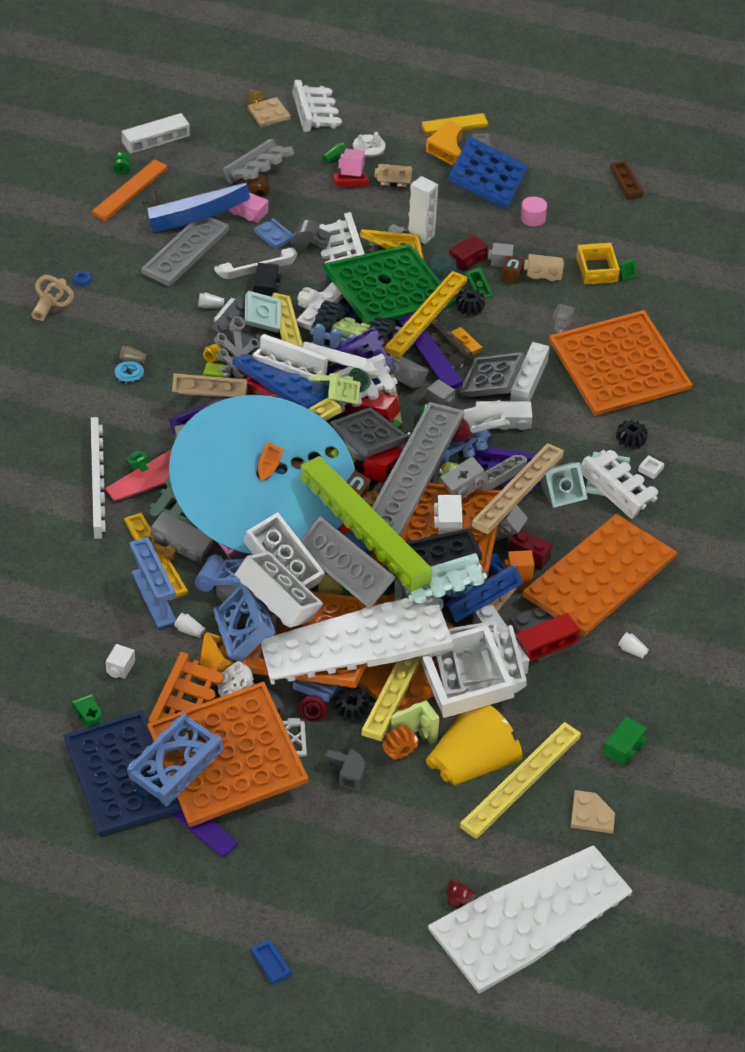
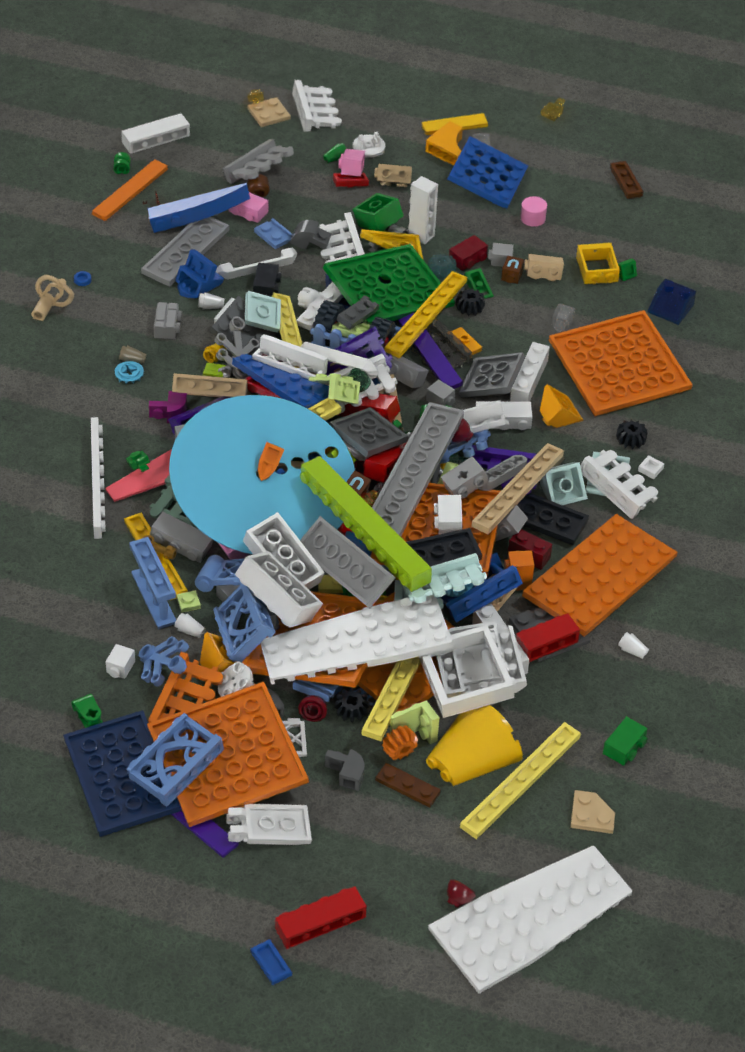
(150, 653): none -> medium blue plant
(166, 320): none -> light grey brick
(174, 406): none -> magenta brick
(188, 601): none -> yellowish green plate
(197, 276): none -> blue piece
(270, 824): none -> white tile
(320, 917): none -> red brick
(357, 312): none -> dark grey plate
(378, 212): none -> green brick
(408, 785): none -> reddish brown plate
(552, 518): none -> black plate
(553, 110): none -> clear yellow plate
(558, 408): none -> light orange slope
(672, 301): none -> clear blue slope

